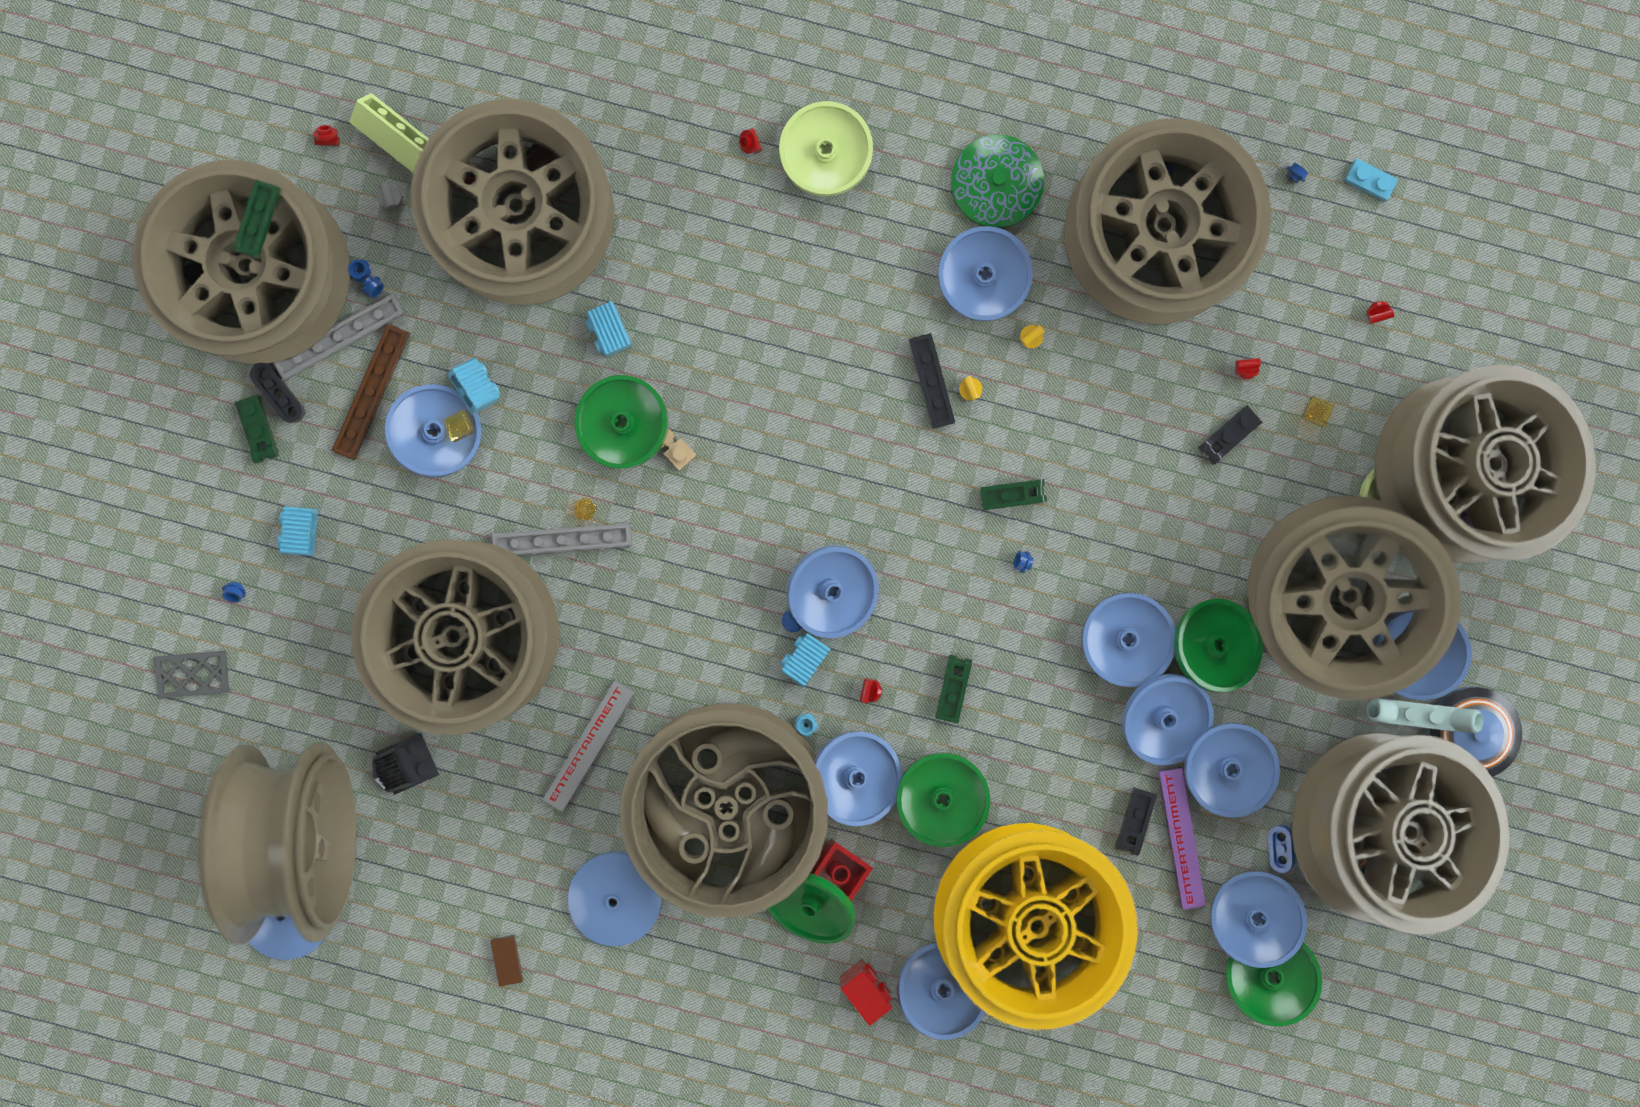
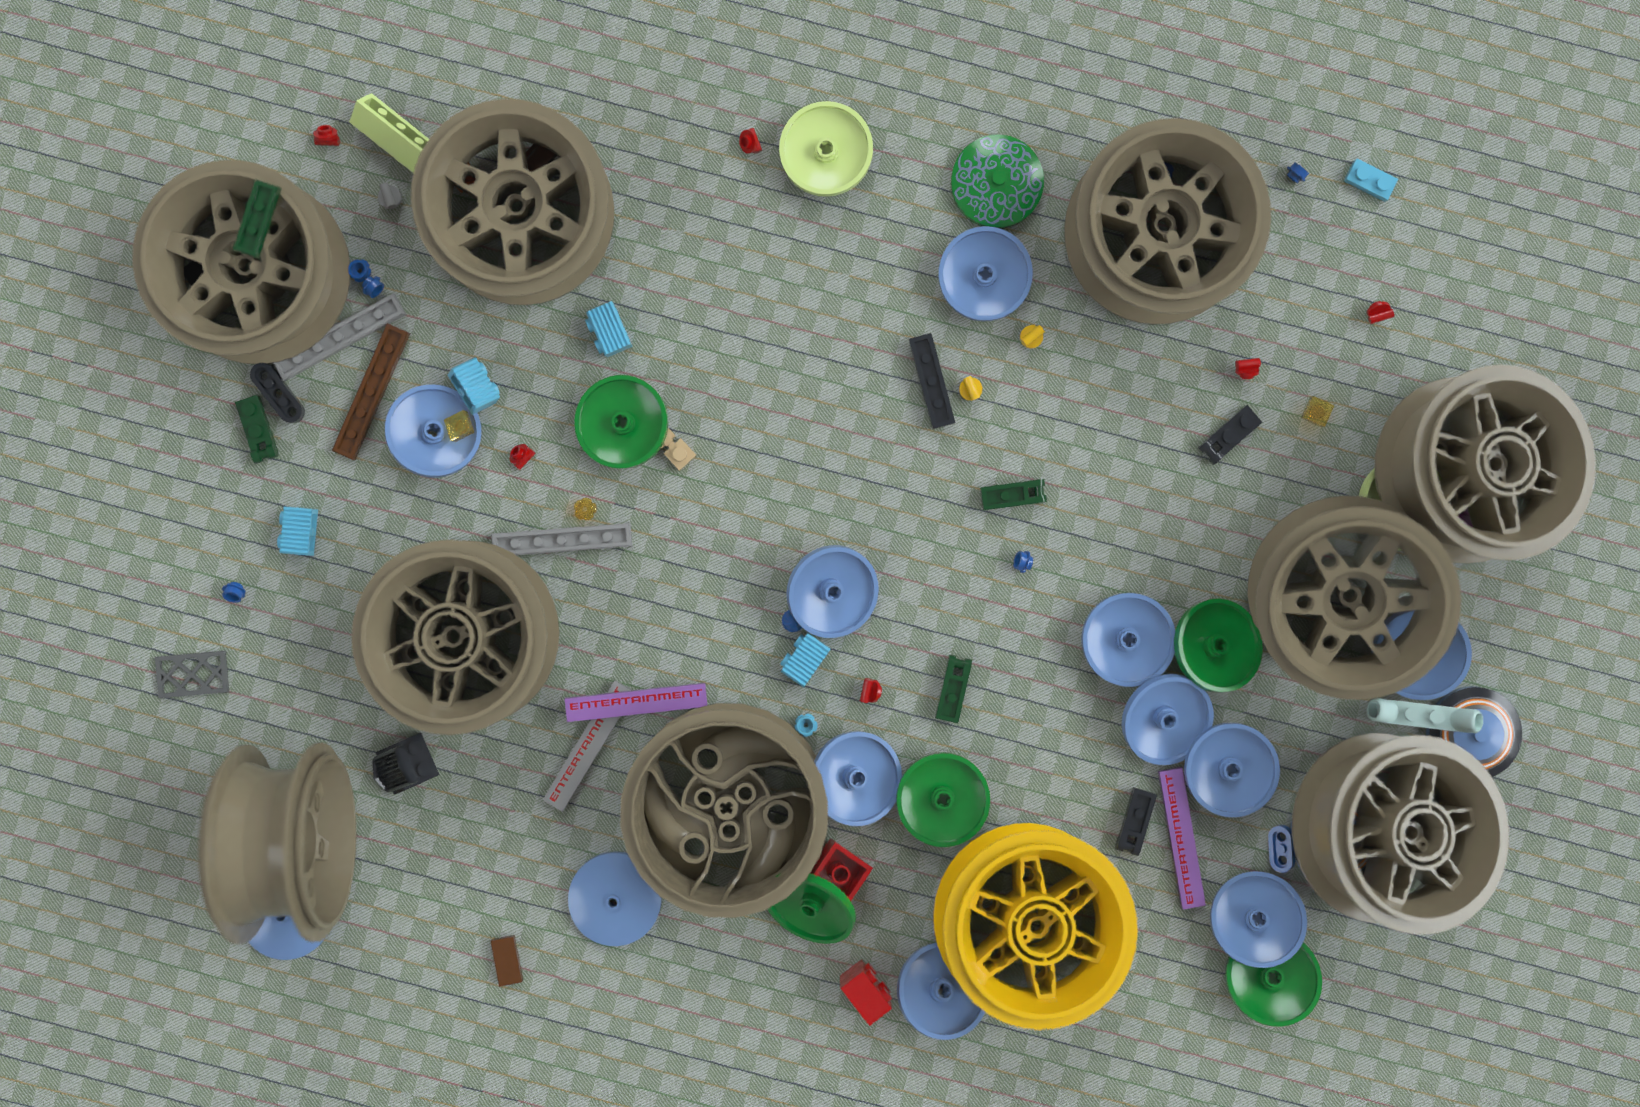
(521, 455): none -> red plate
(635, 702): none -> medium lavender tile

